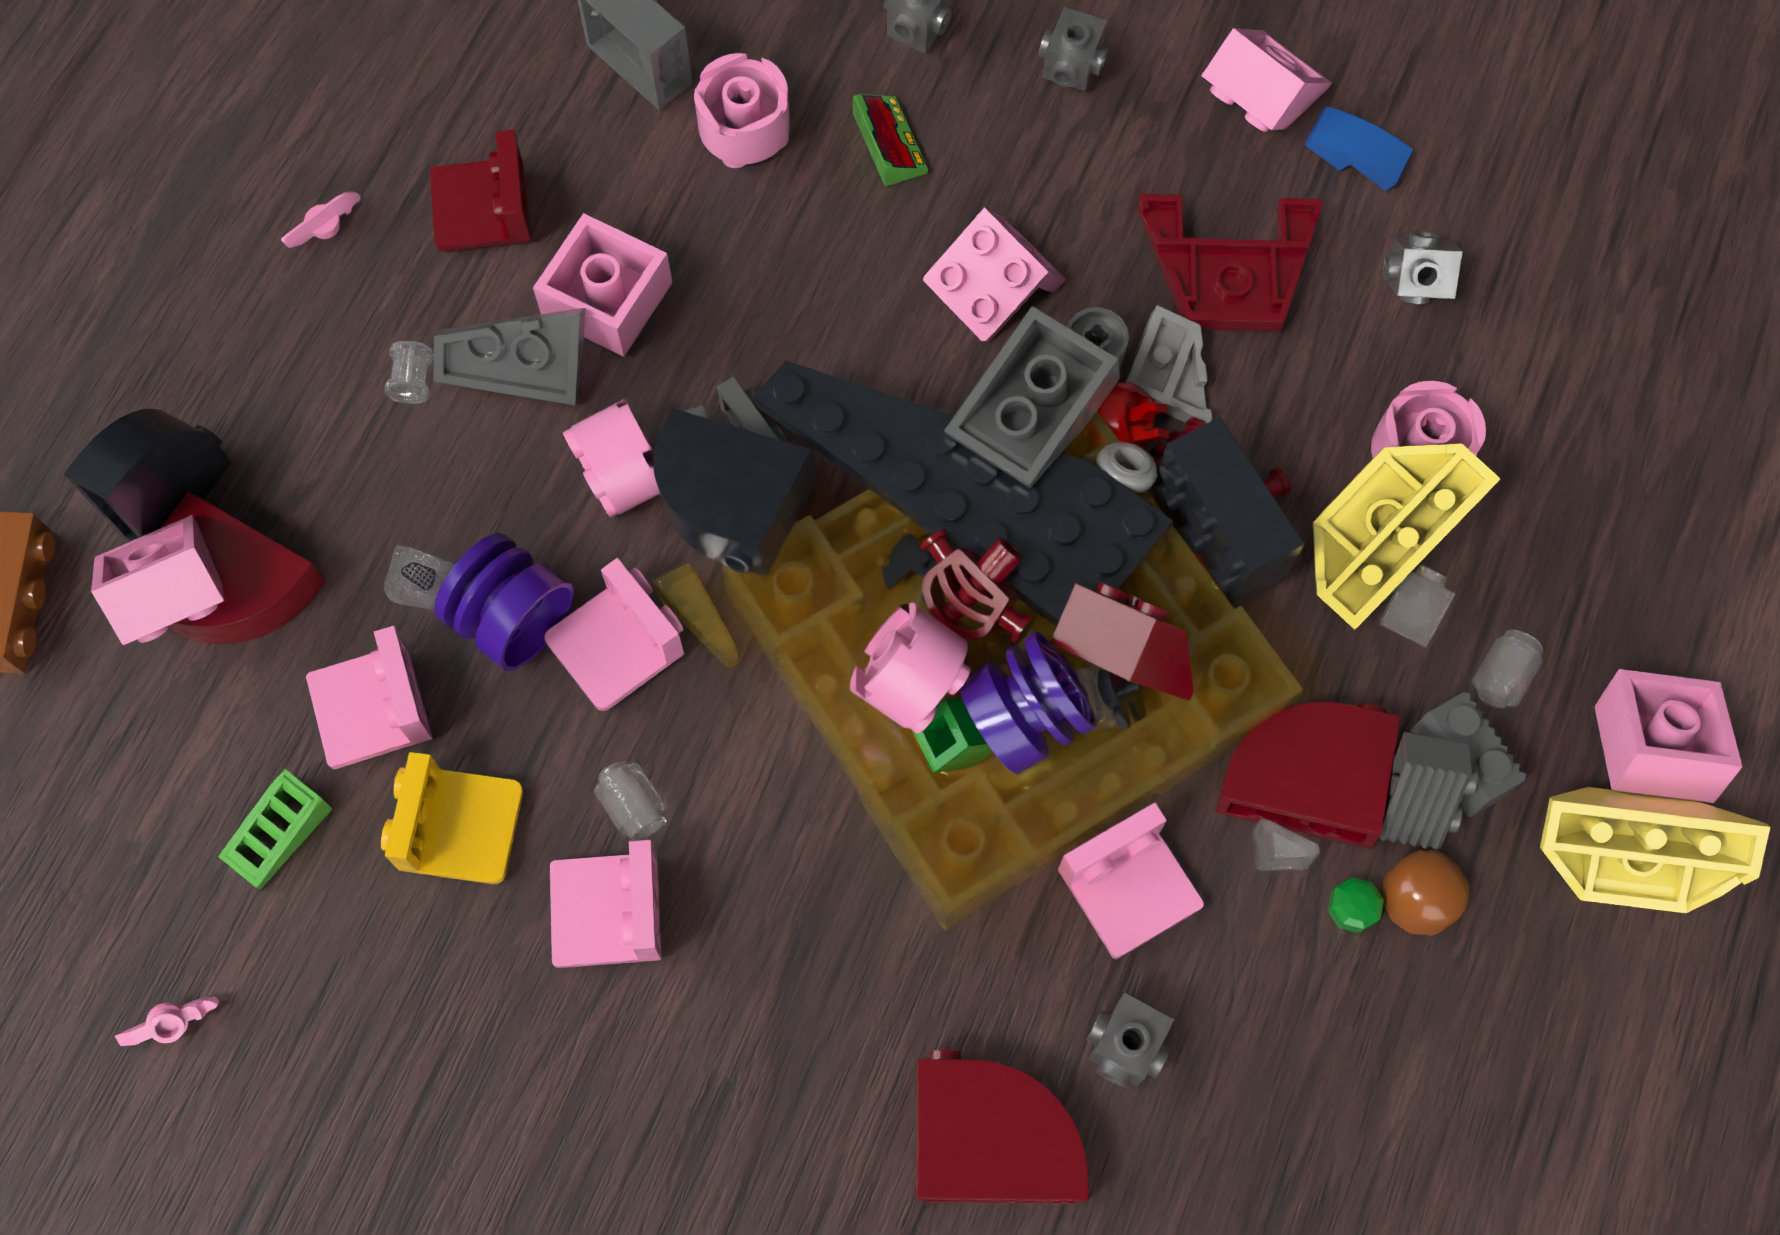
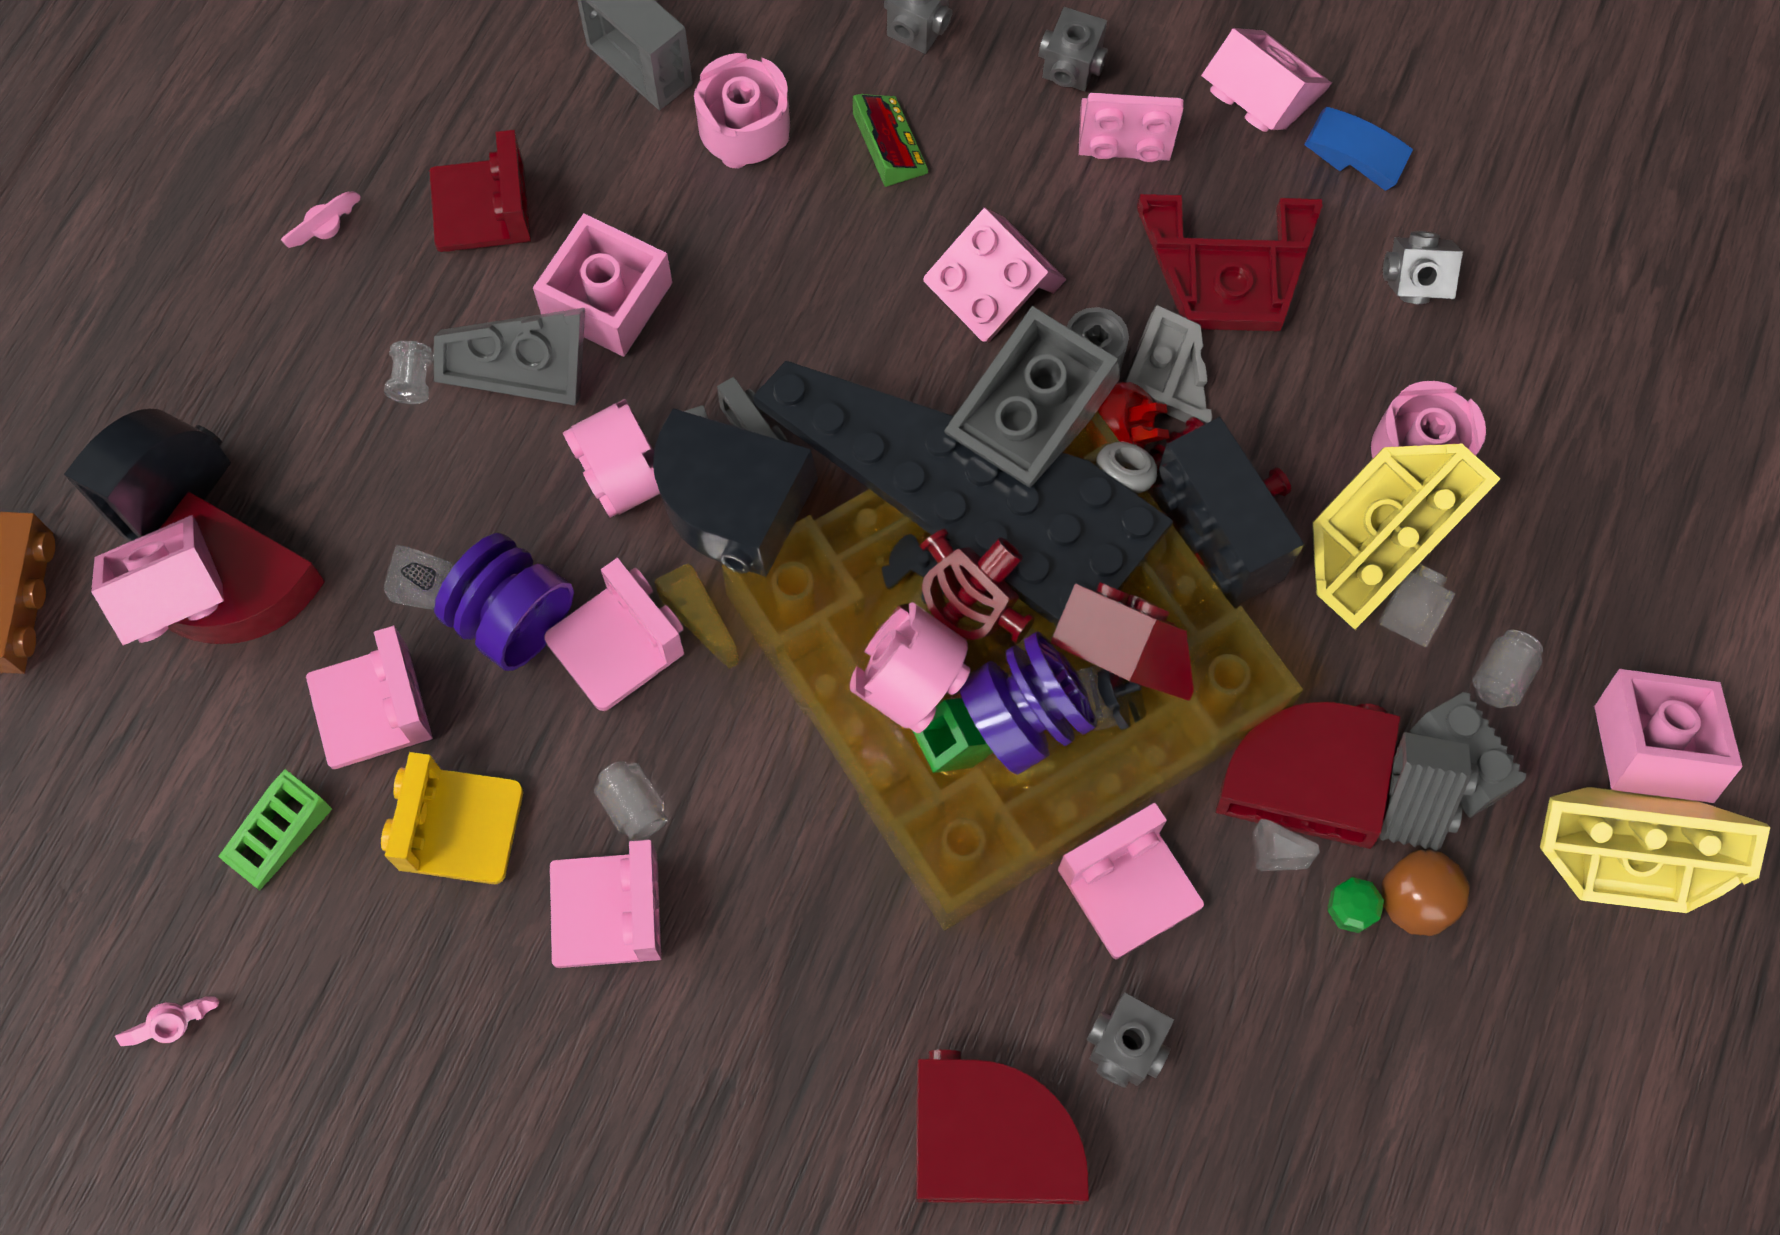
(1129, 126): none -> bright pink bracket

